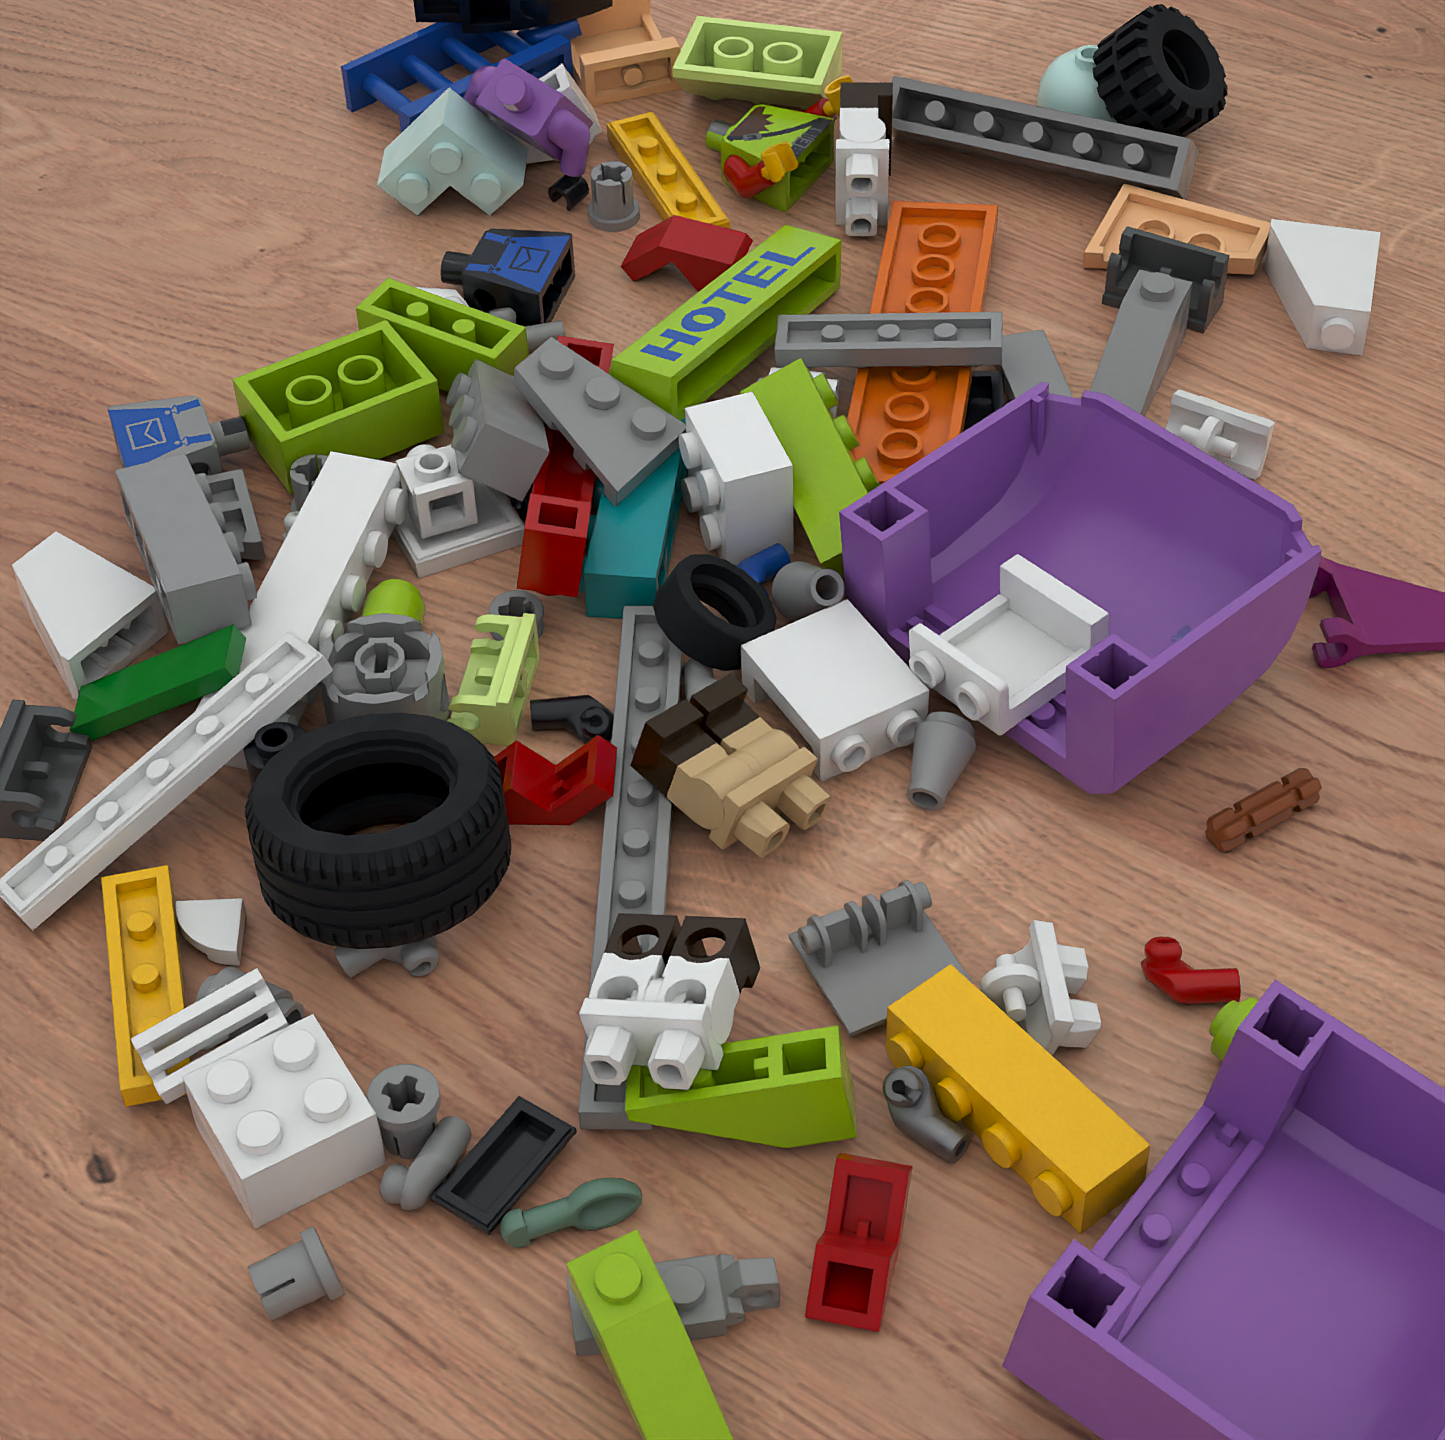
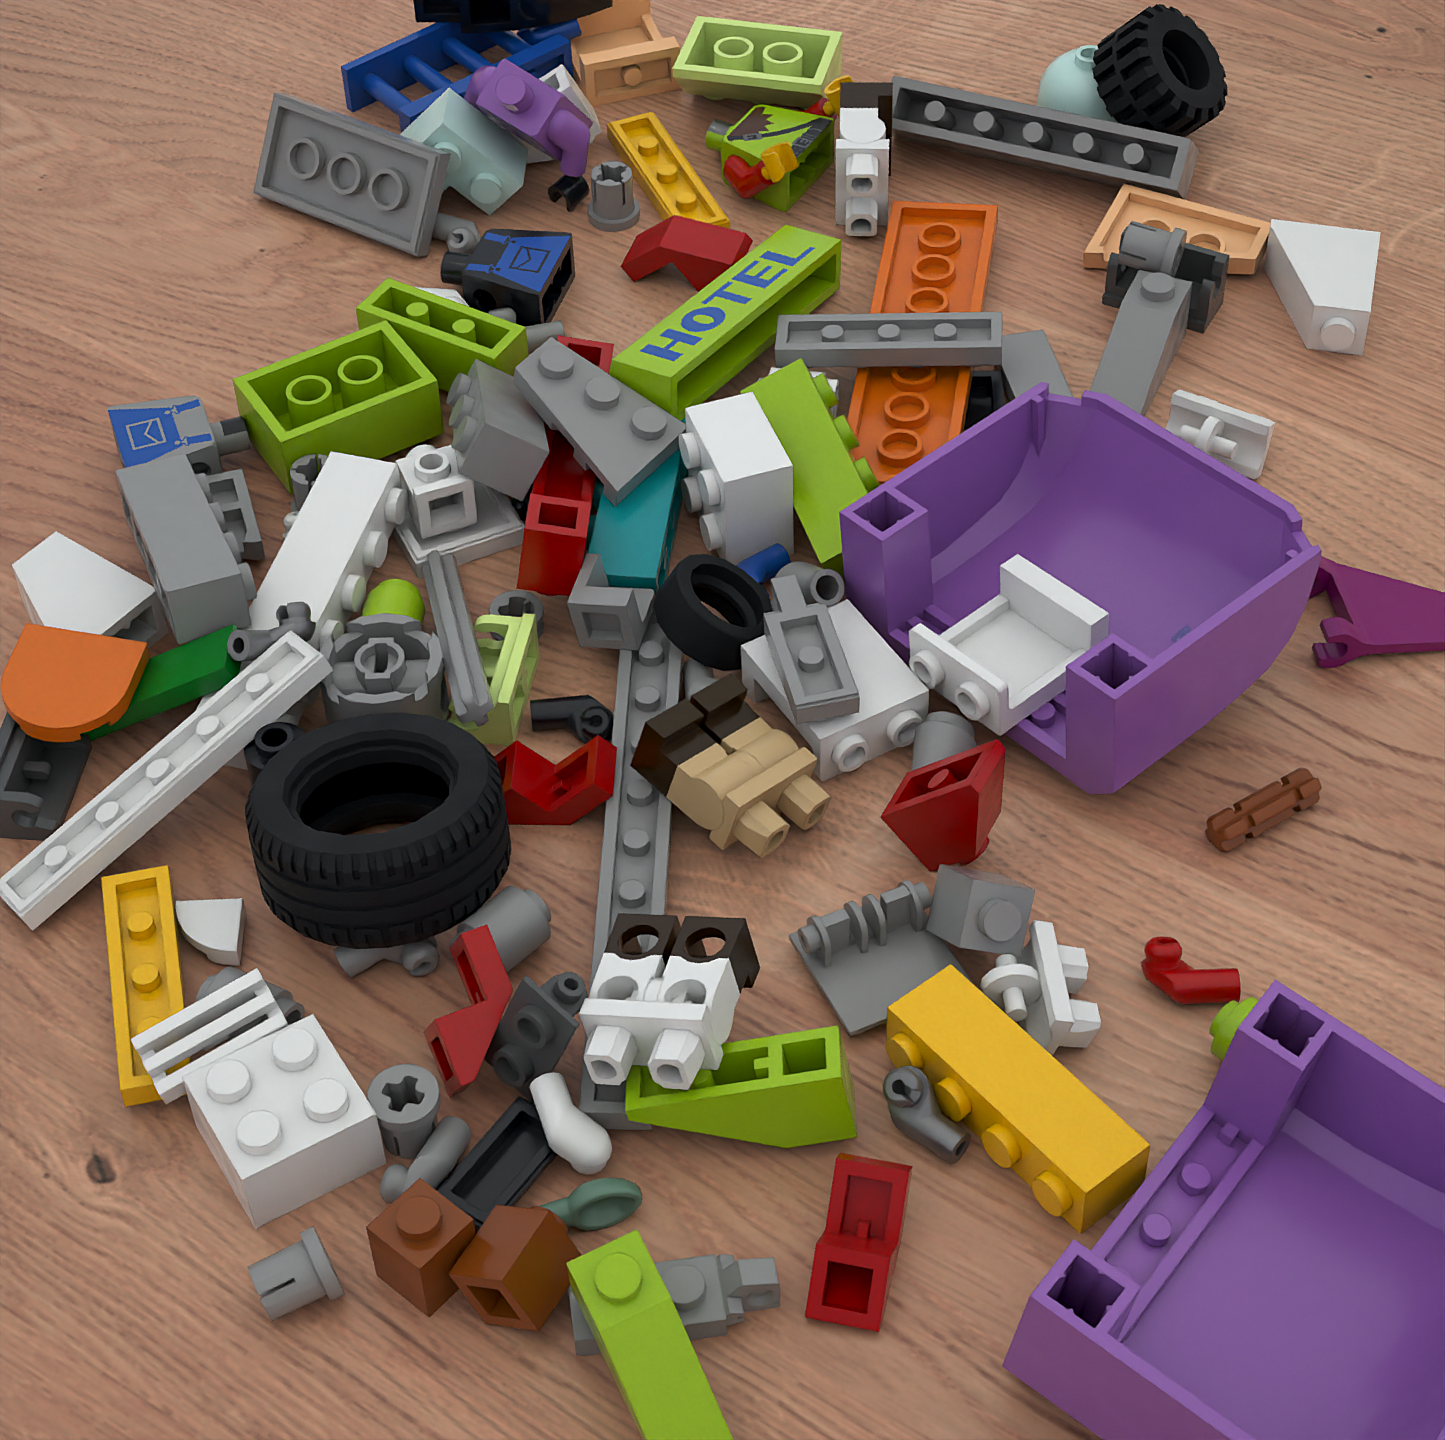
(70, 681): none -> orange tile
(250, 644): none -> flat silver arm
(351, 174): none -> light grey tile
(419, 1244): none -> dark orange brick
(457, 639): none -> light grey axle
(459, 233): none -> light grey arm
(464, 1036): none -> red slope
(515, 921): none -> light grey brick
(516, 1266): none -> dark orange brick
(536, 1030): none -> dark grey hinge
(567, 1128): none -> white arm
(608, 614): none -> light grey panel
(808, 655): none -> light grey hinge
(949, 806): none -> red slope
(980, 910): none -> light grey brick
(1152, 248): none -> light grey bush

